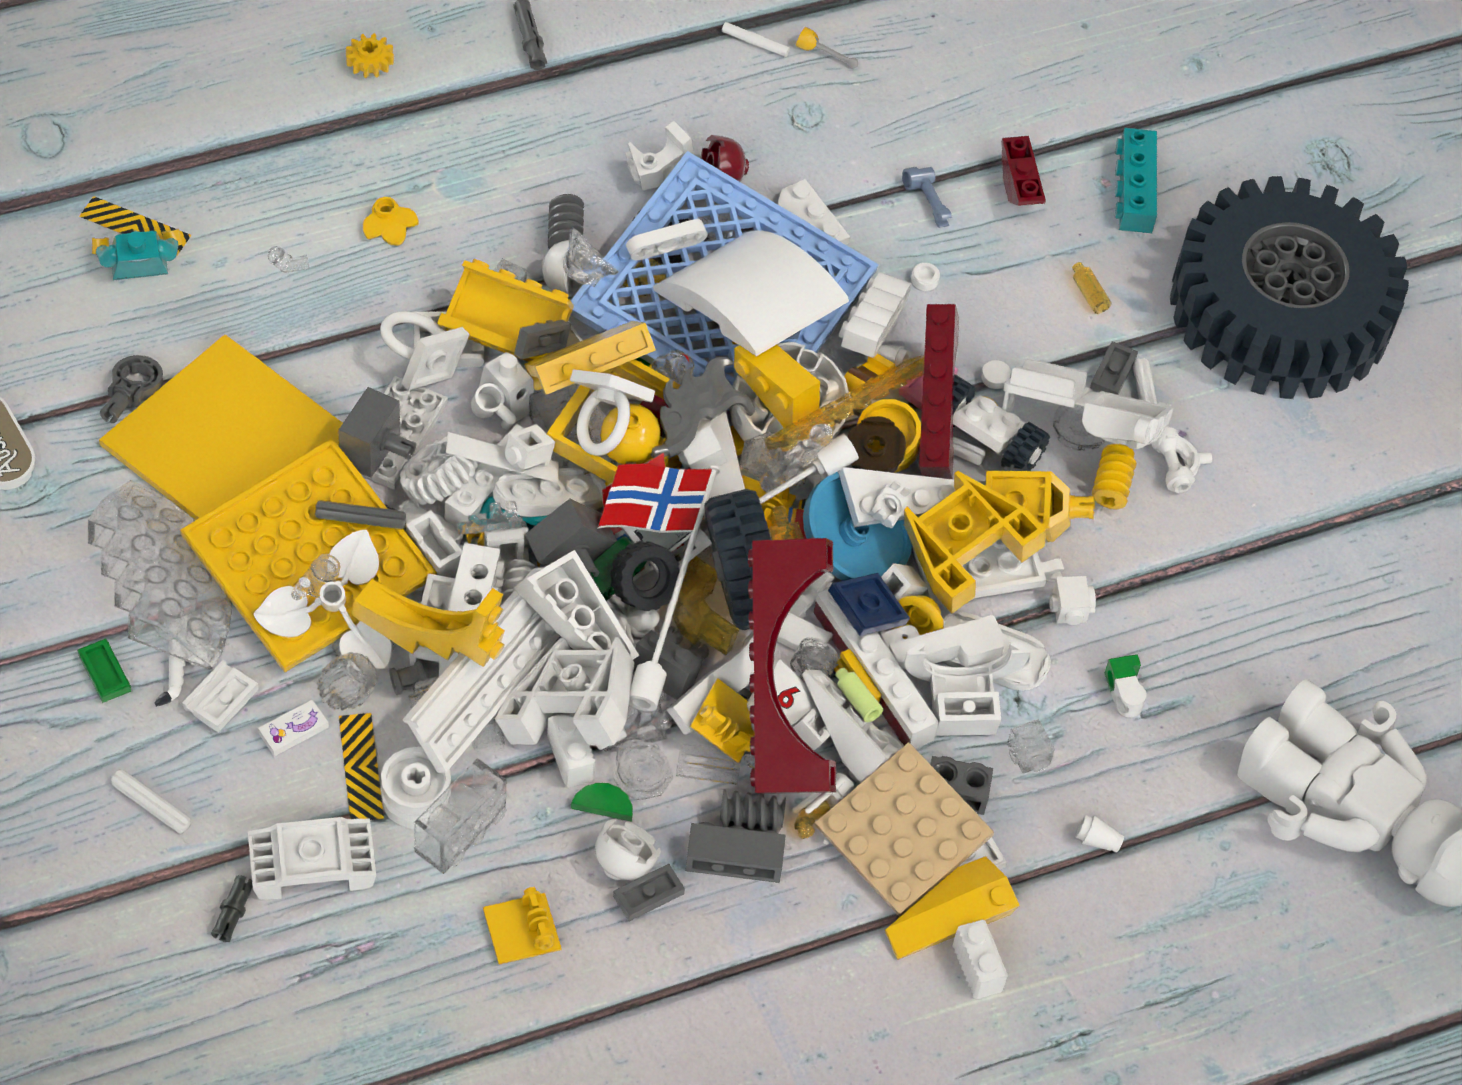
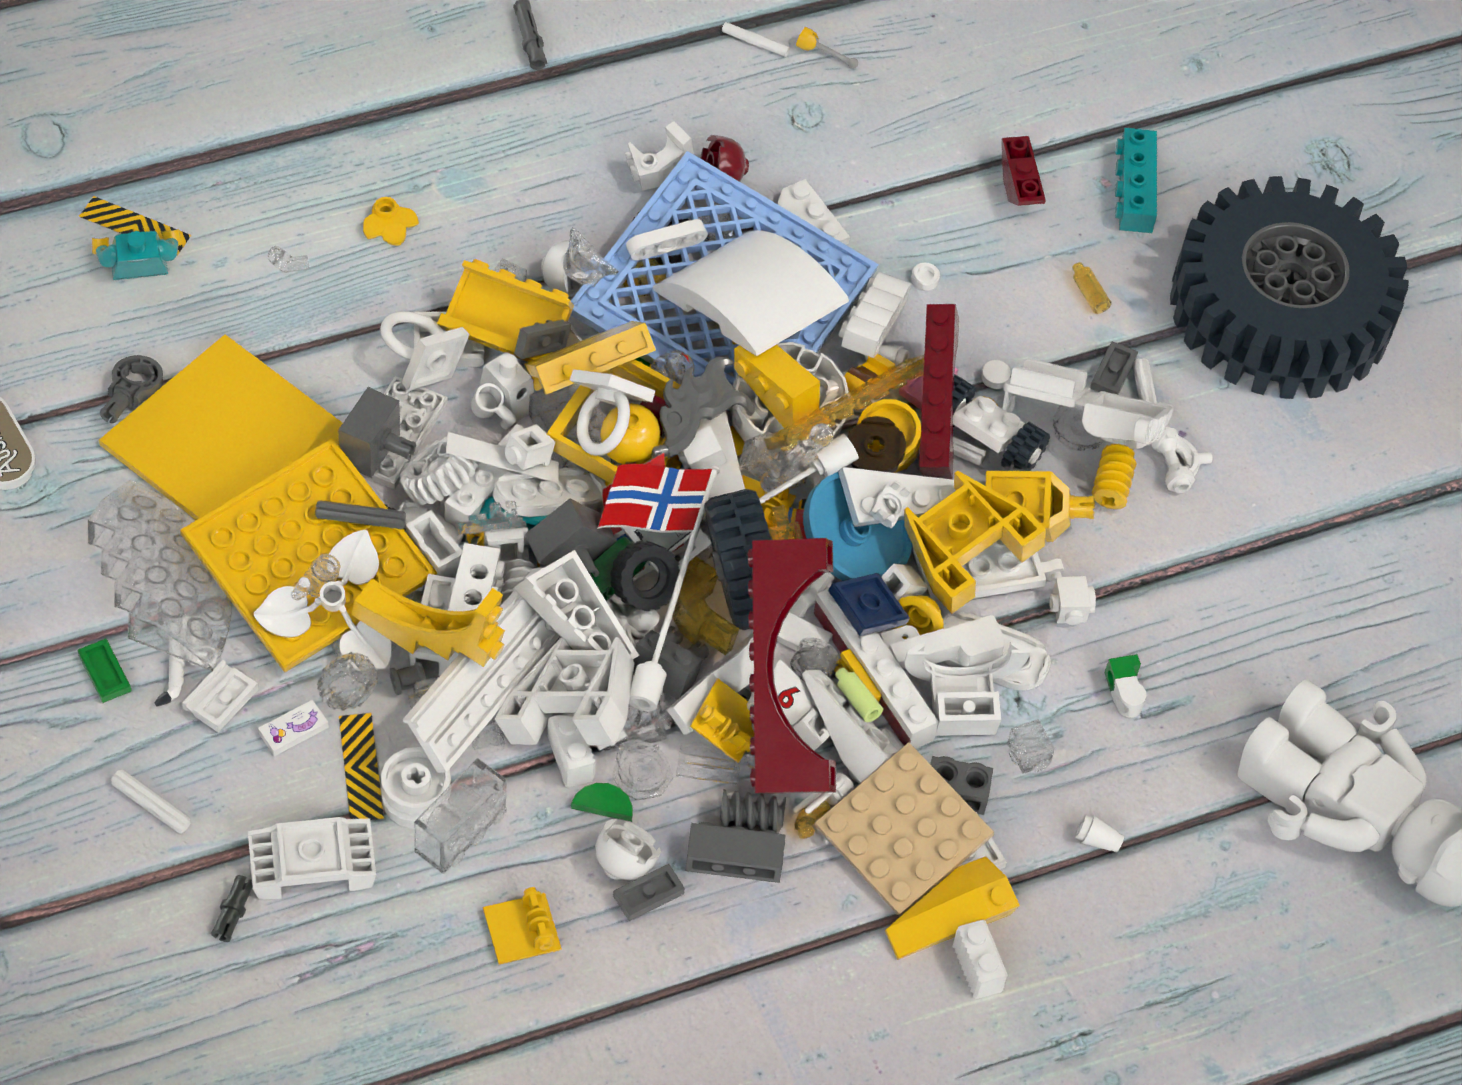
(369, 55): yellow gear -> none
(564, 213): dark grey piece -> none
(922, 179): sand blue brick -> none

